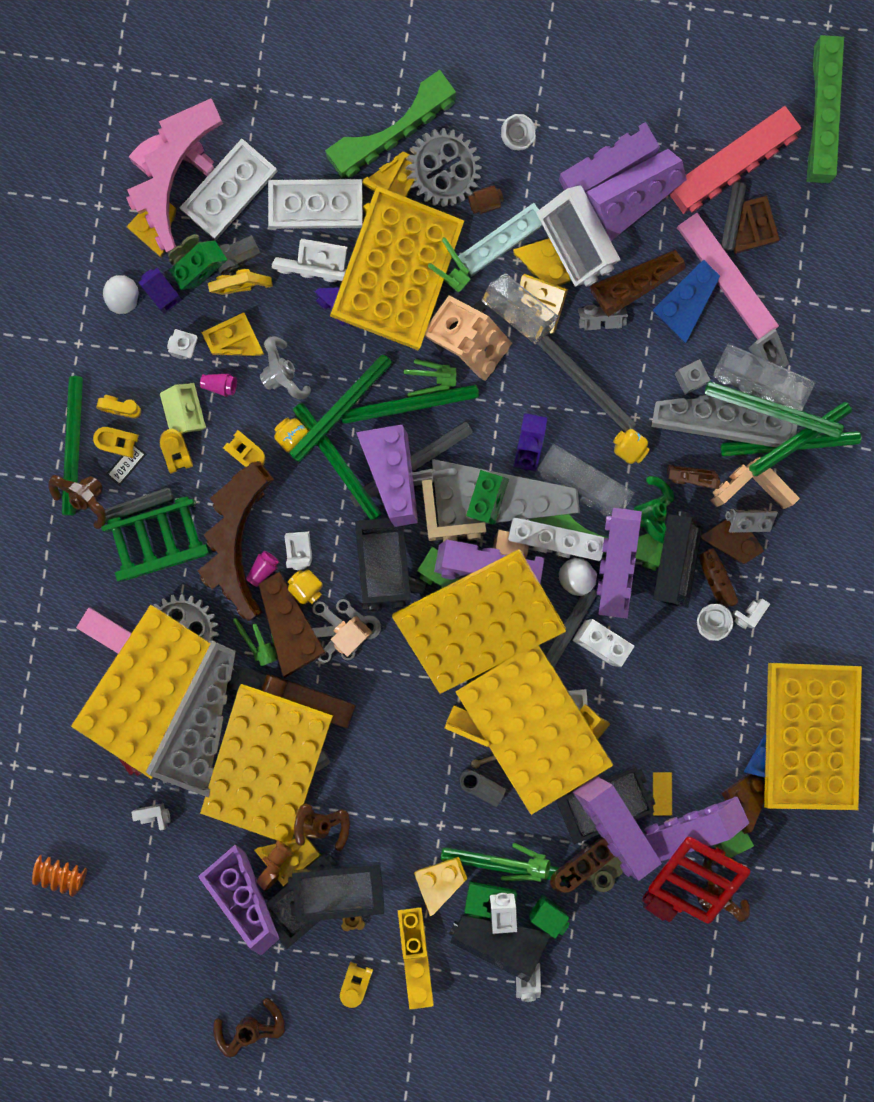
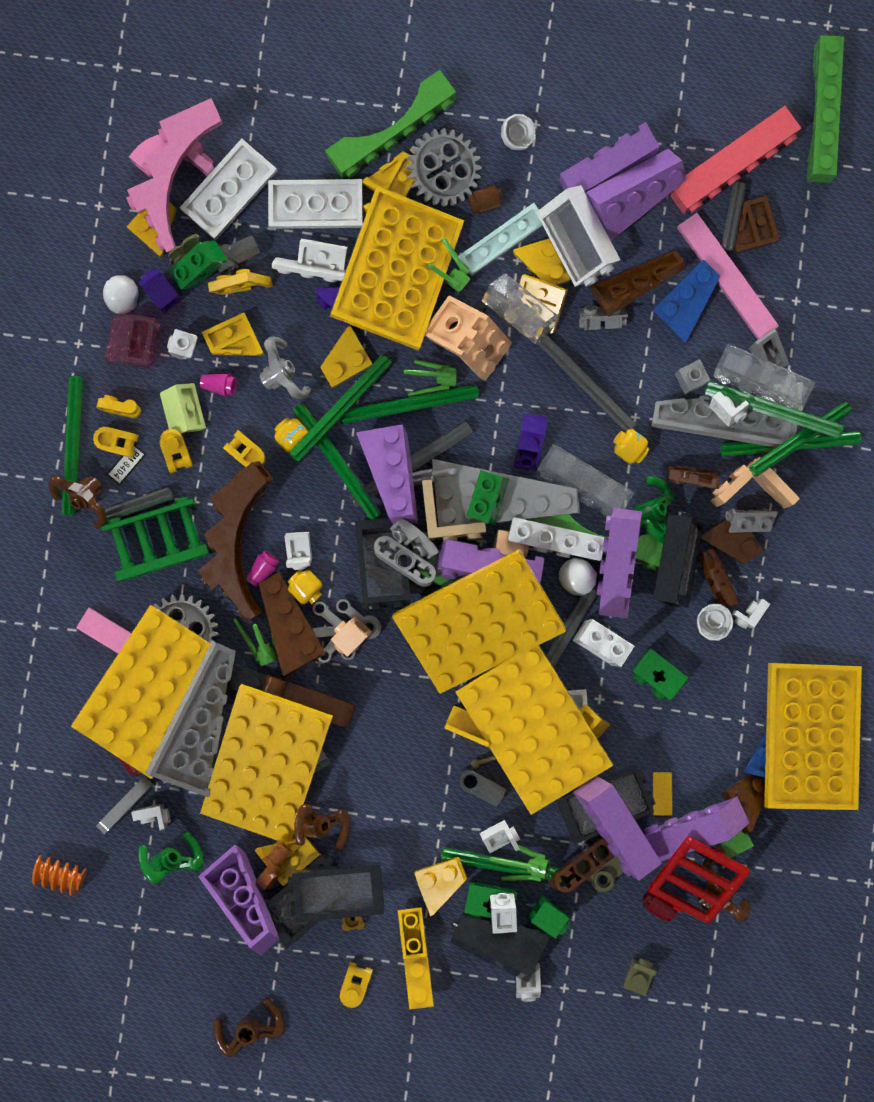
(124, 805): none -> light grey beam
(132, 340): none -> clear pink slope
(170, 860): none -> green piece
(345, 359): none -> yellow wing
(407, 534): none -> light grey slope
(422, 566): none -> light grey beam
(499, 836): none -> white bracket
(639, 976): none -> olive bracket
(672, 677): none -> green brick
(726, 411): none -> white bracket

